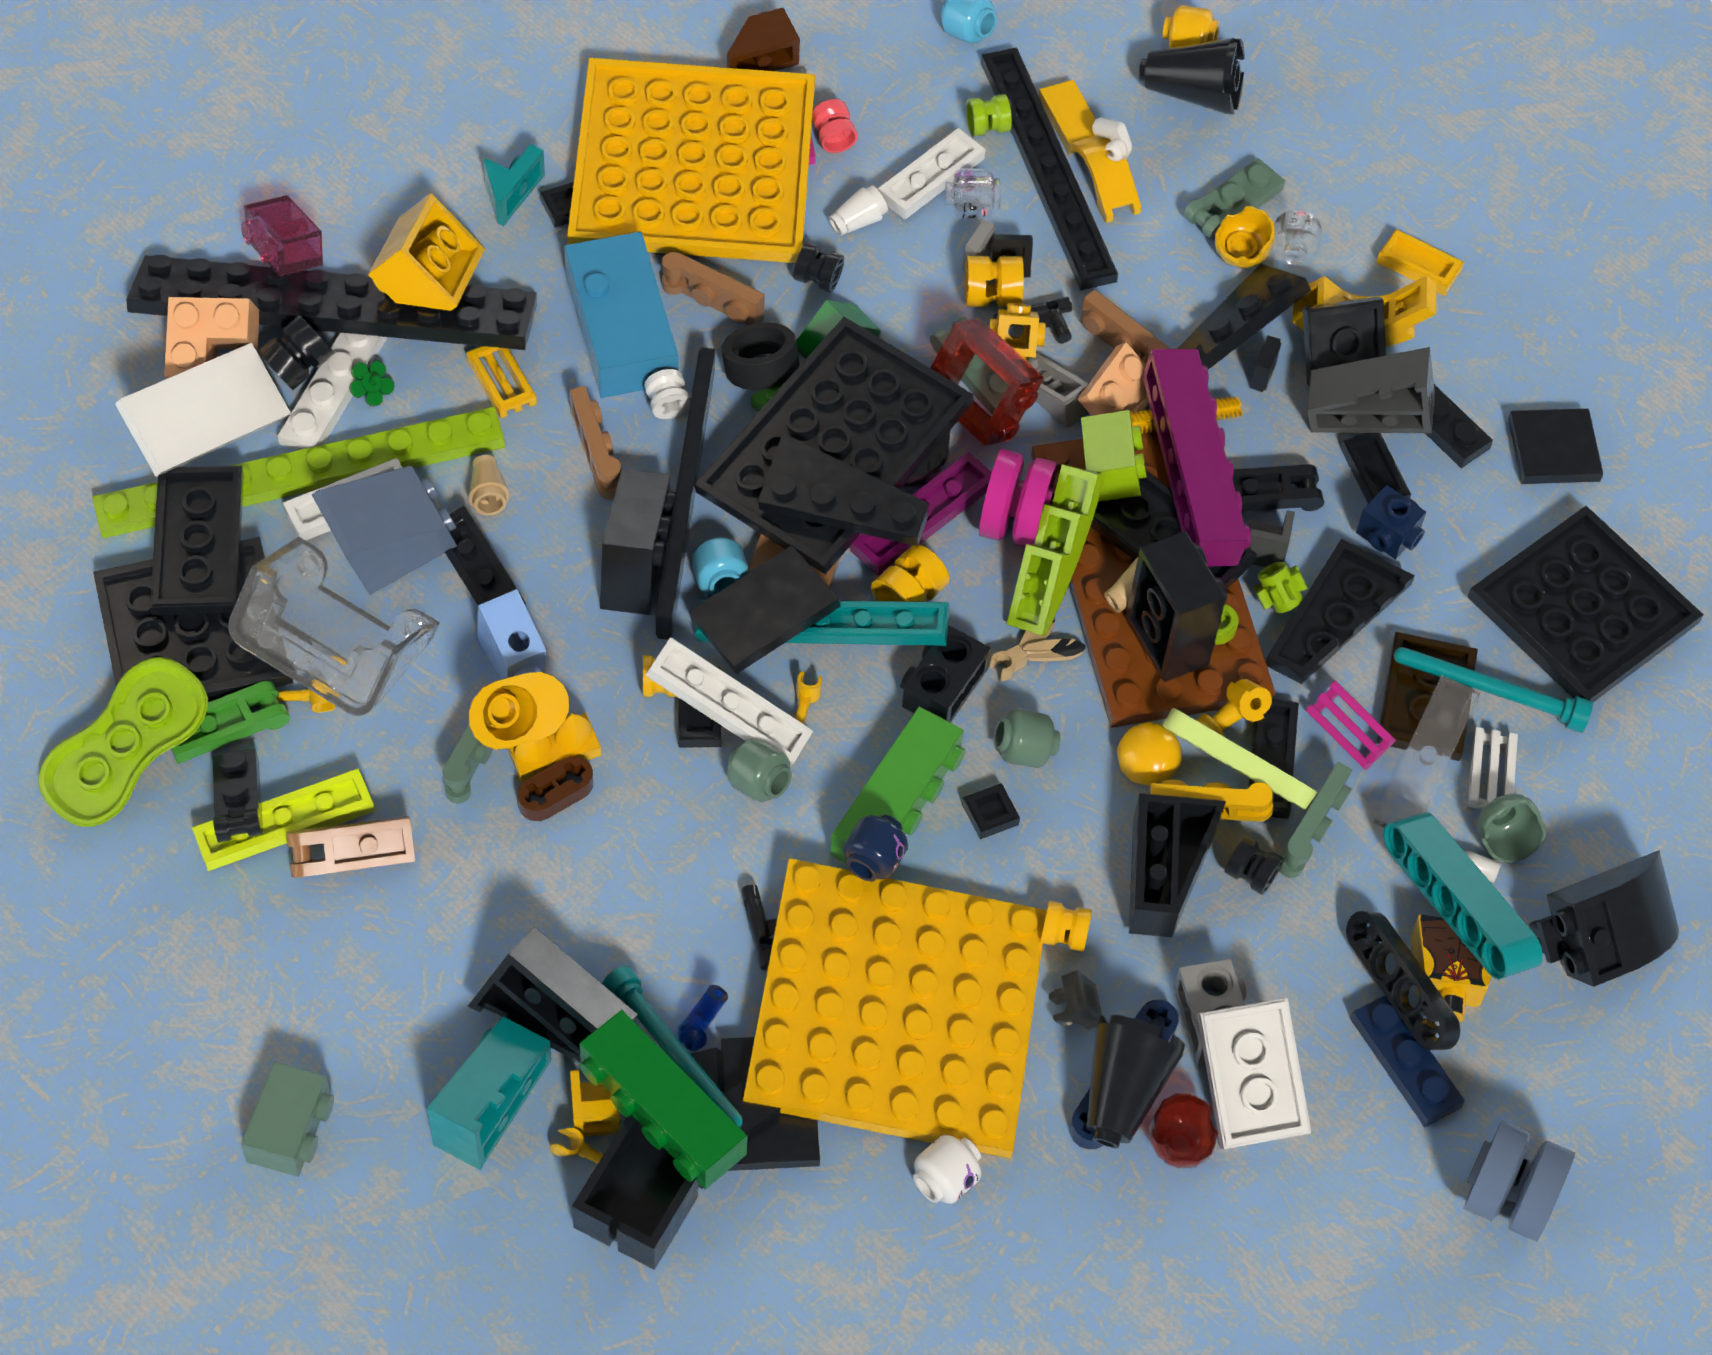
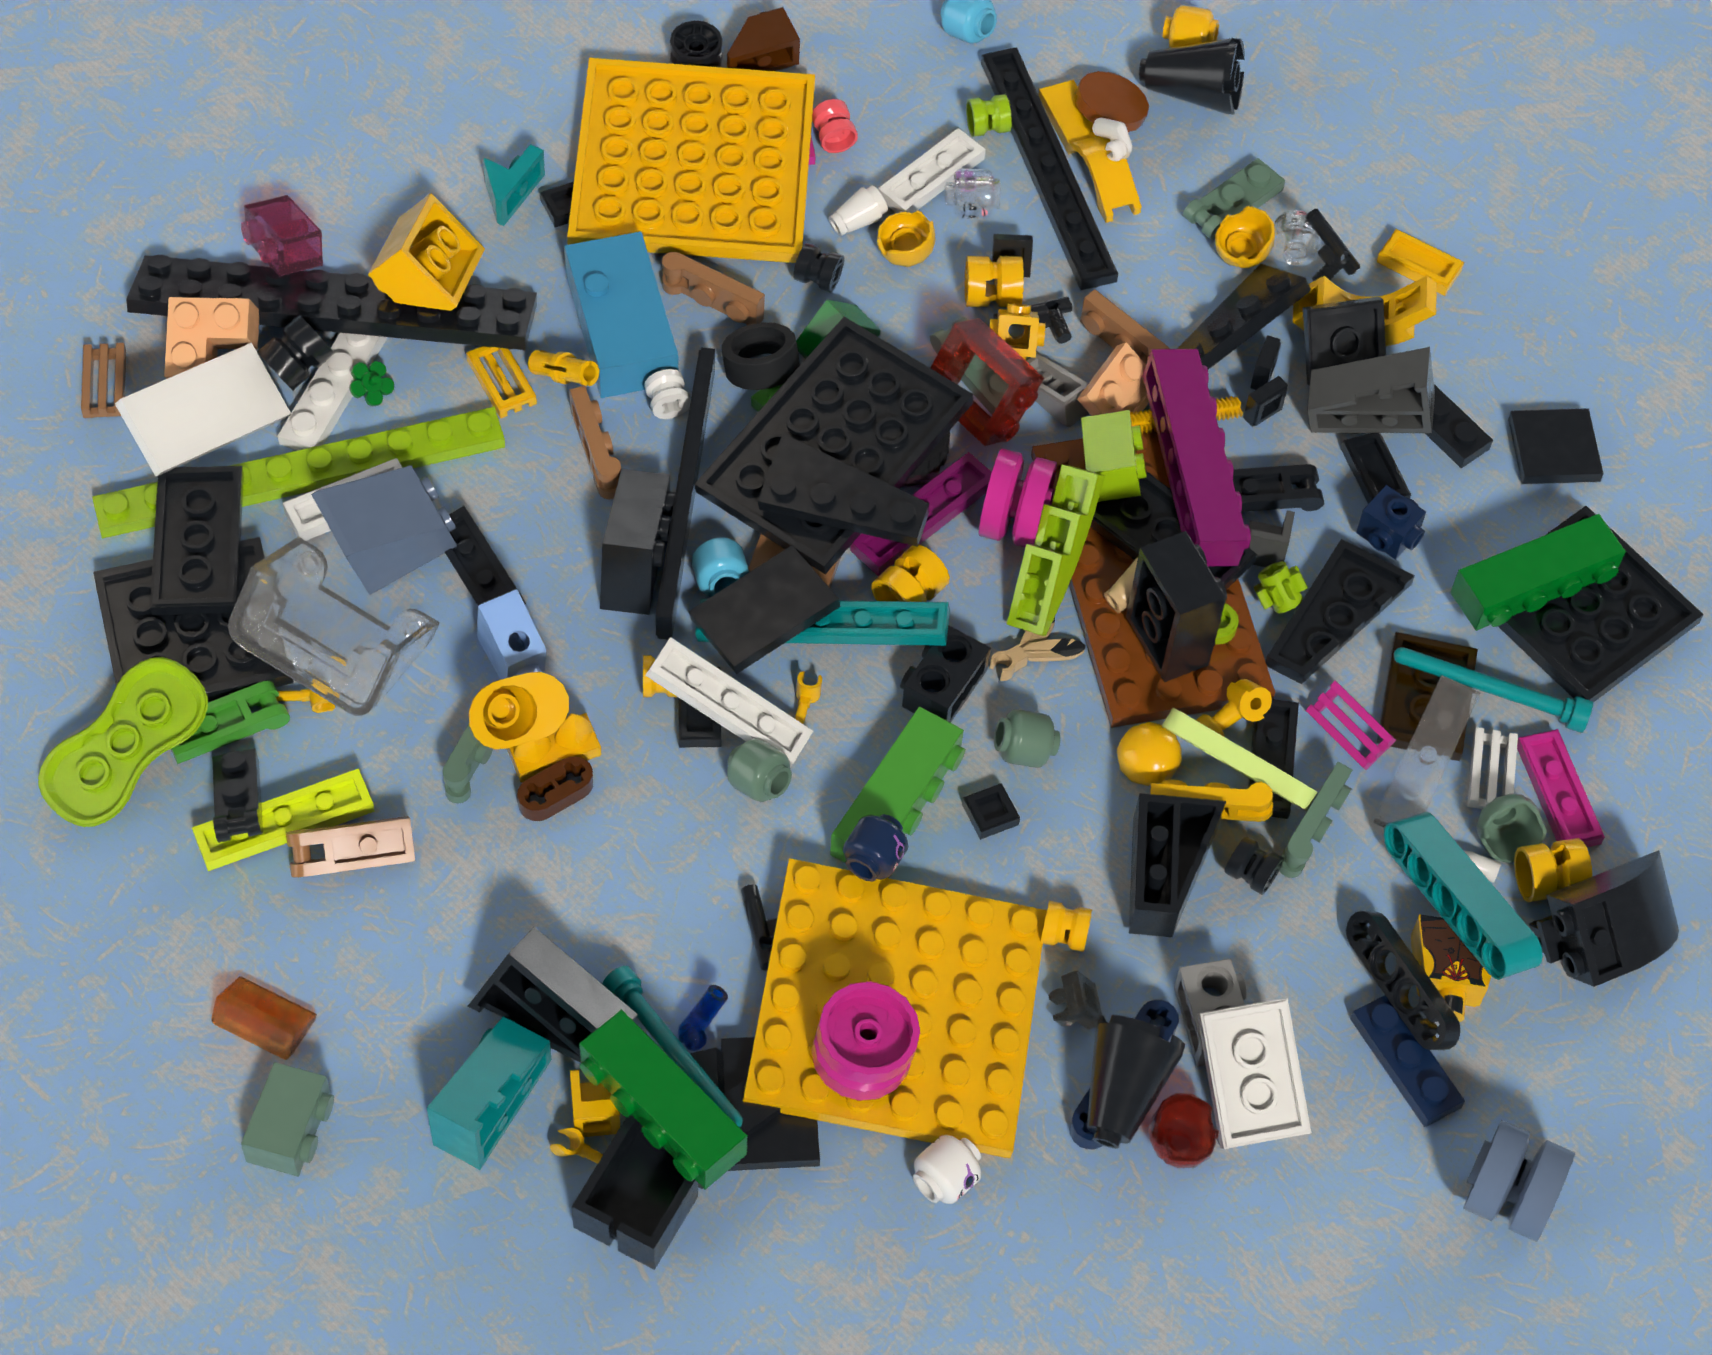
(103, 354): none -> medium nougat tile
(262, 1017): none -> clear orange slope
(487, 488): tan cone -> none
(573, 369): none -> yellow pin
(696, 44): none -> black wheel
(865, 1041): none -> dark pink wheel
(906, 238): none -> yellow hair
(980, 242): light grey tile -> none
(1111, 98): none -> dark orange tile
(1265, 401): none -> black tile
(1332, 250): none -> black hose
(1537, 572): none -> green brick
(1548, 870): none -> yellow wheel
(1559, 788): none -> dark pink tile

